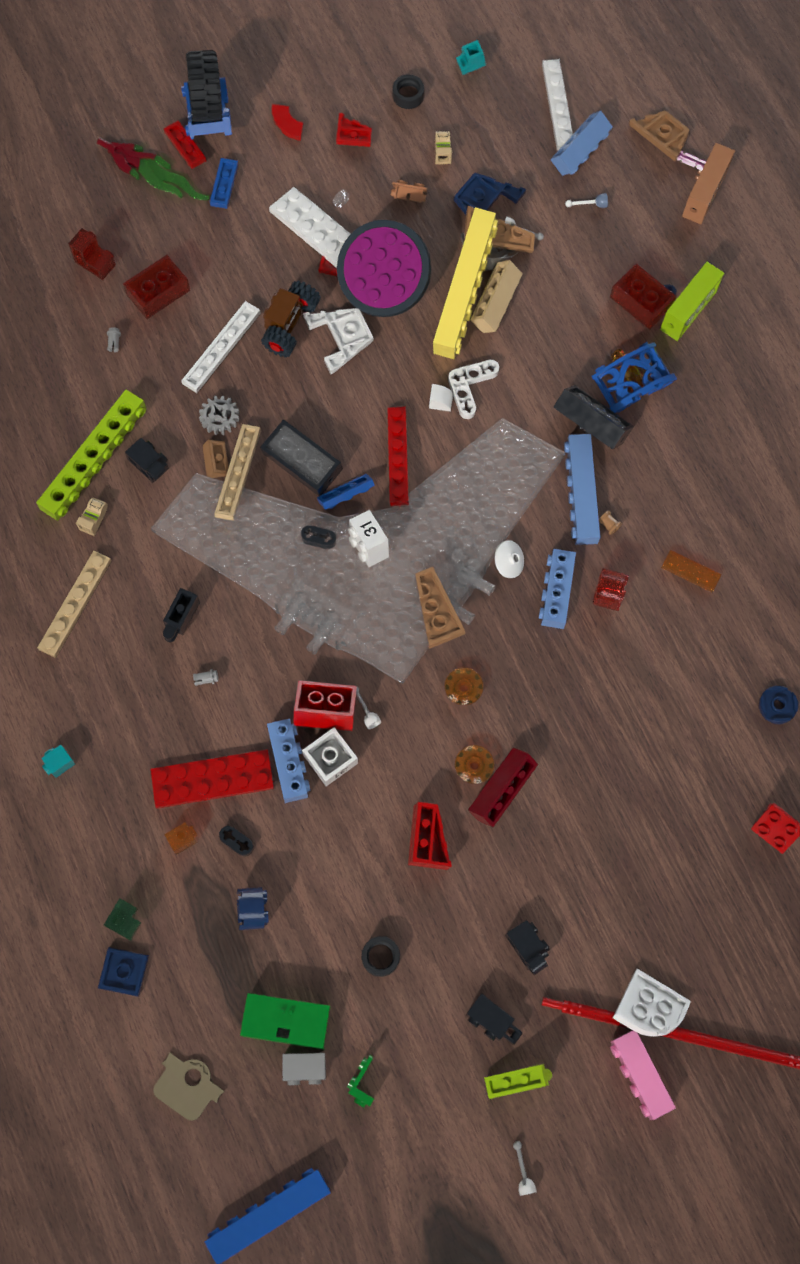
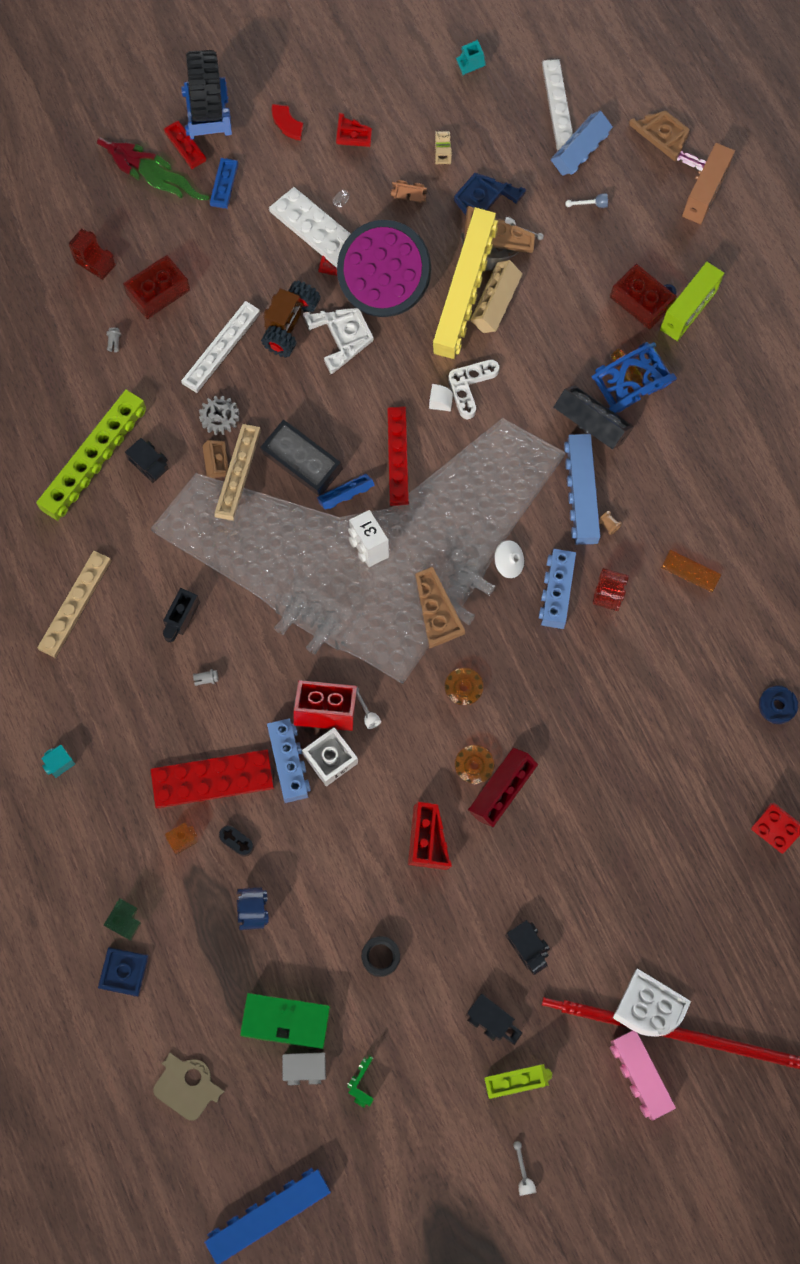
(92, 516): tan leg -> none
(318, 537): black beam -> none
(408, 102): black tyre -> none

